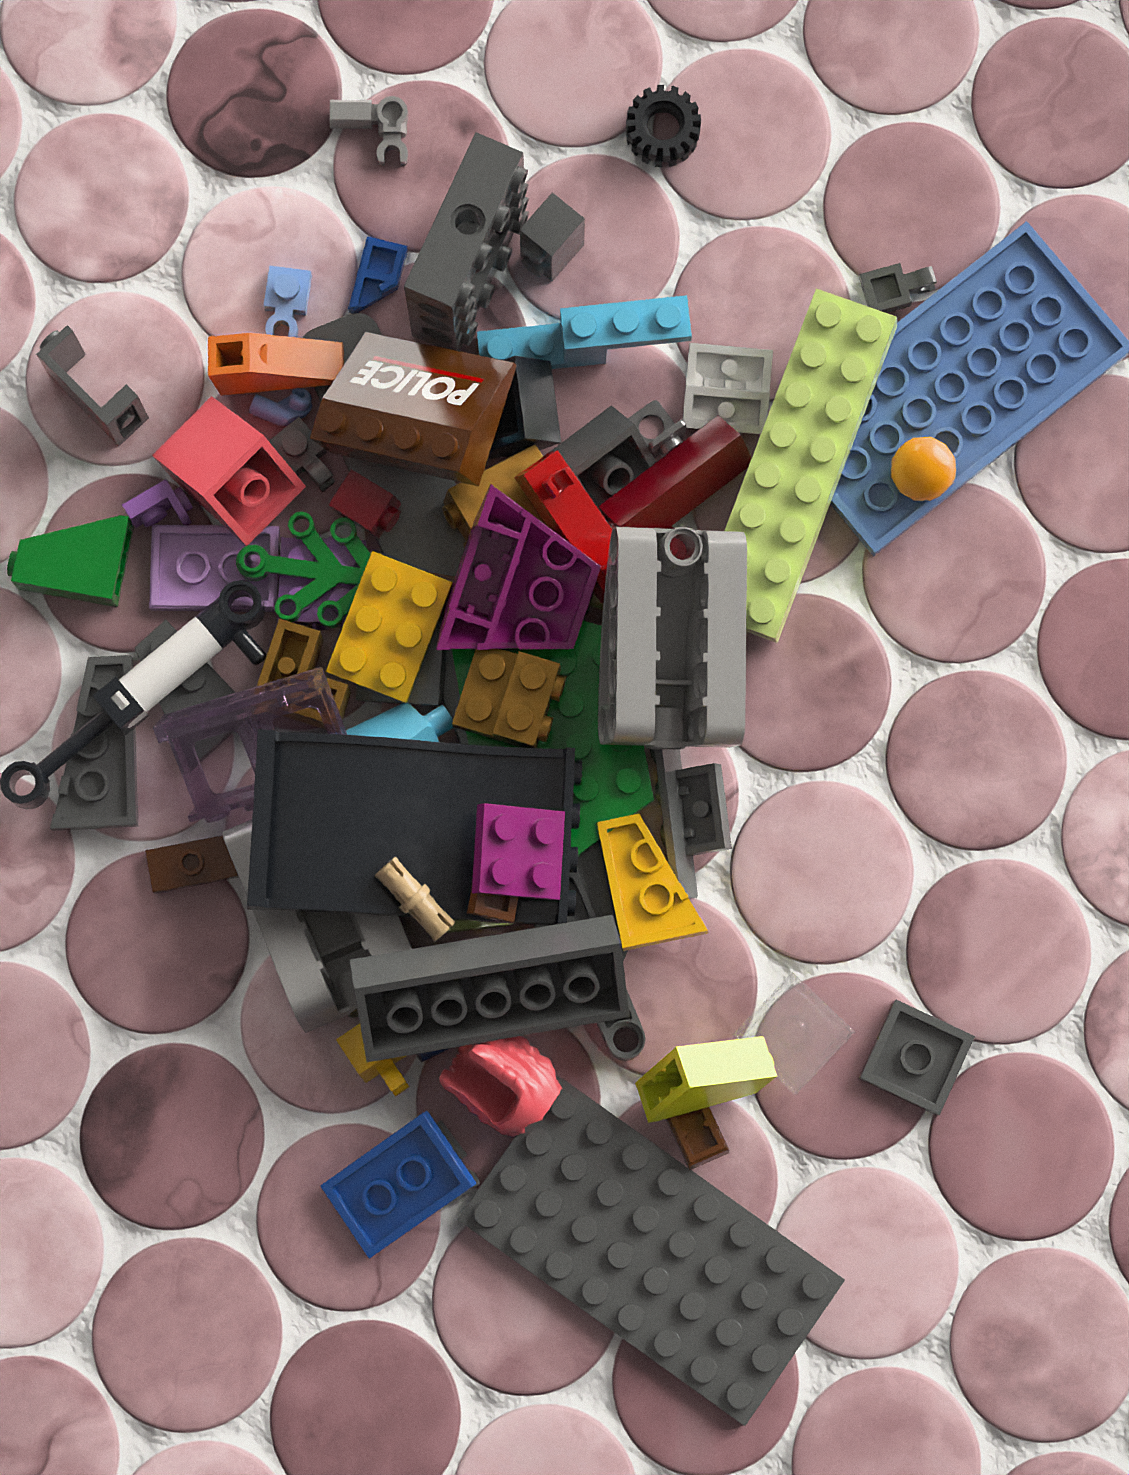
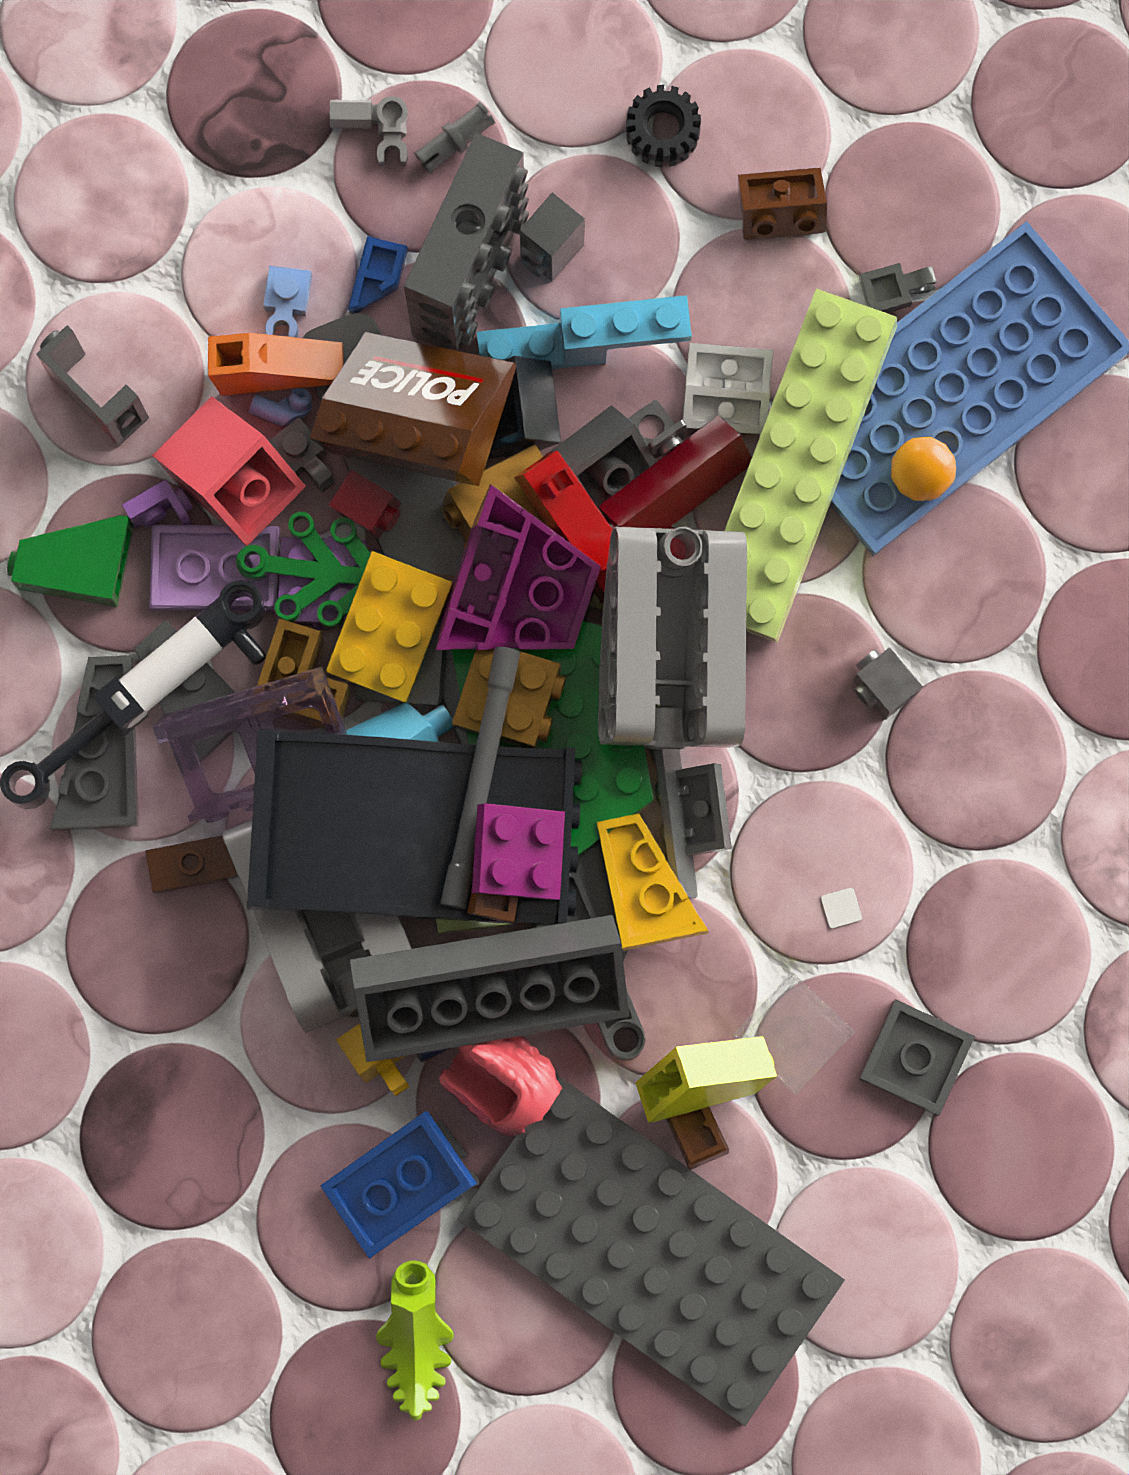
(415, 898): tan pin -> none
(415, 1337): none -> lime plant
(454, 137): none -> dark grey pin
(500, 685): none -> dark grey piece
(782, 203): none -> reddish brown bracket
(841, 907): none -> white sticker
(885, 682): none -> flat silver brick

